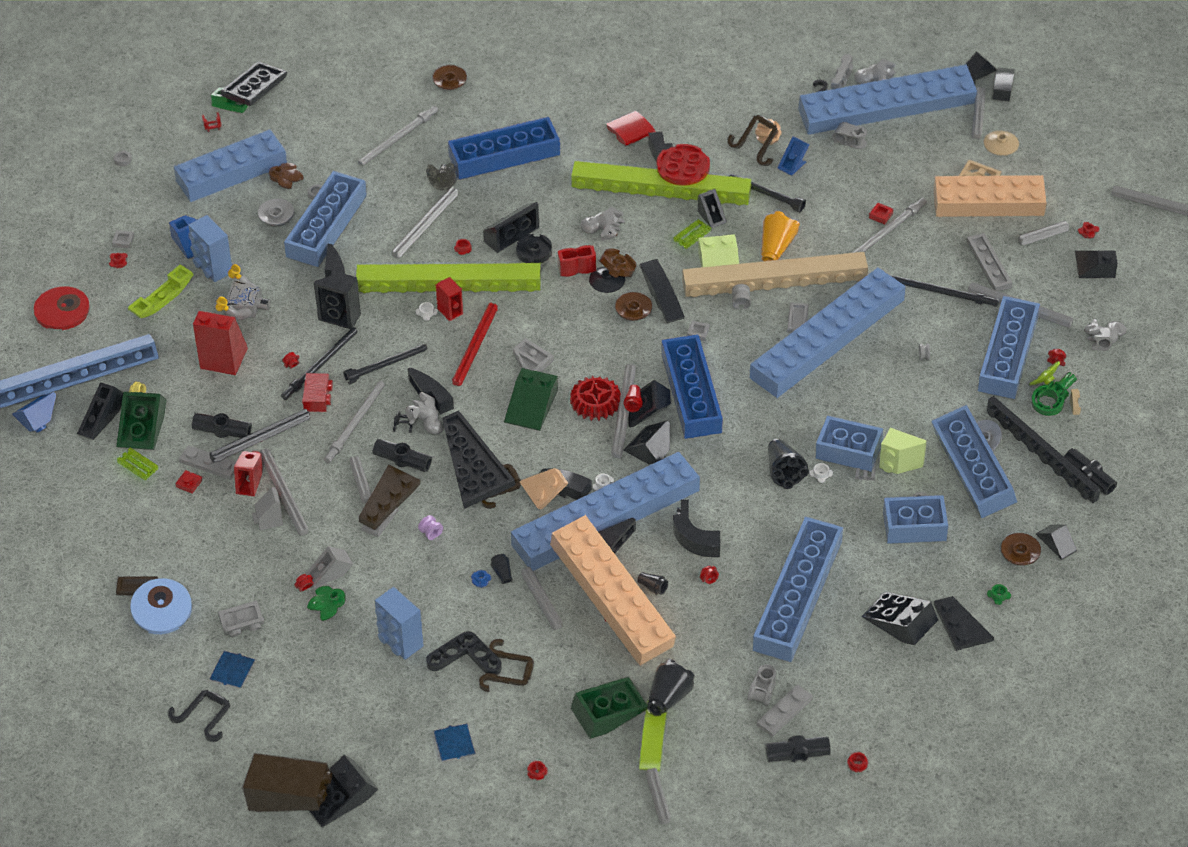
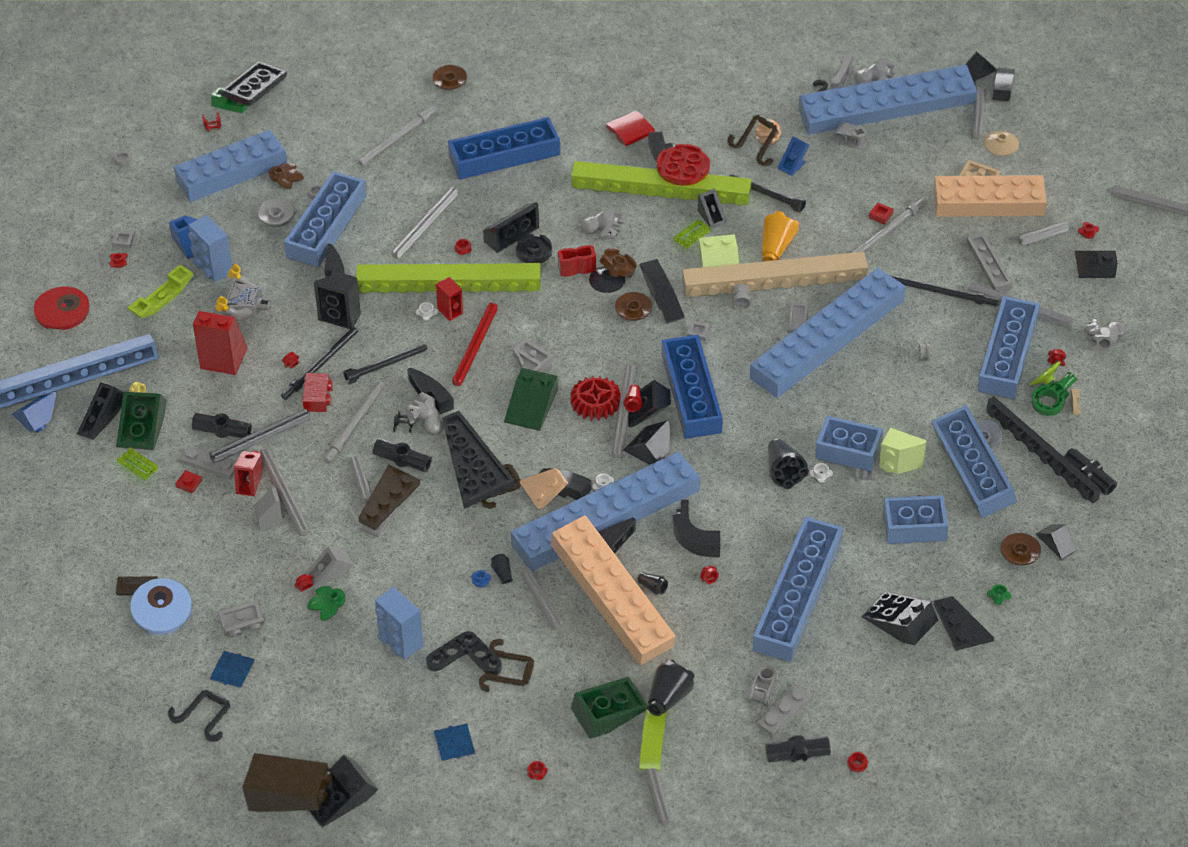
(430, 527): lavender wheel -> none
(442, 178): clear smoke cap -> none

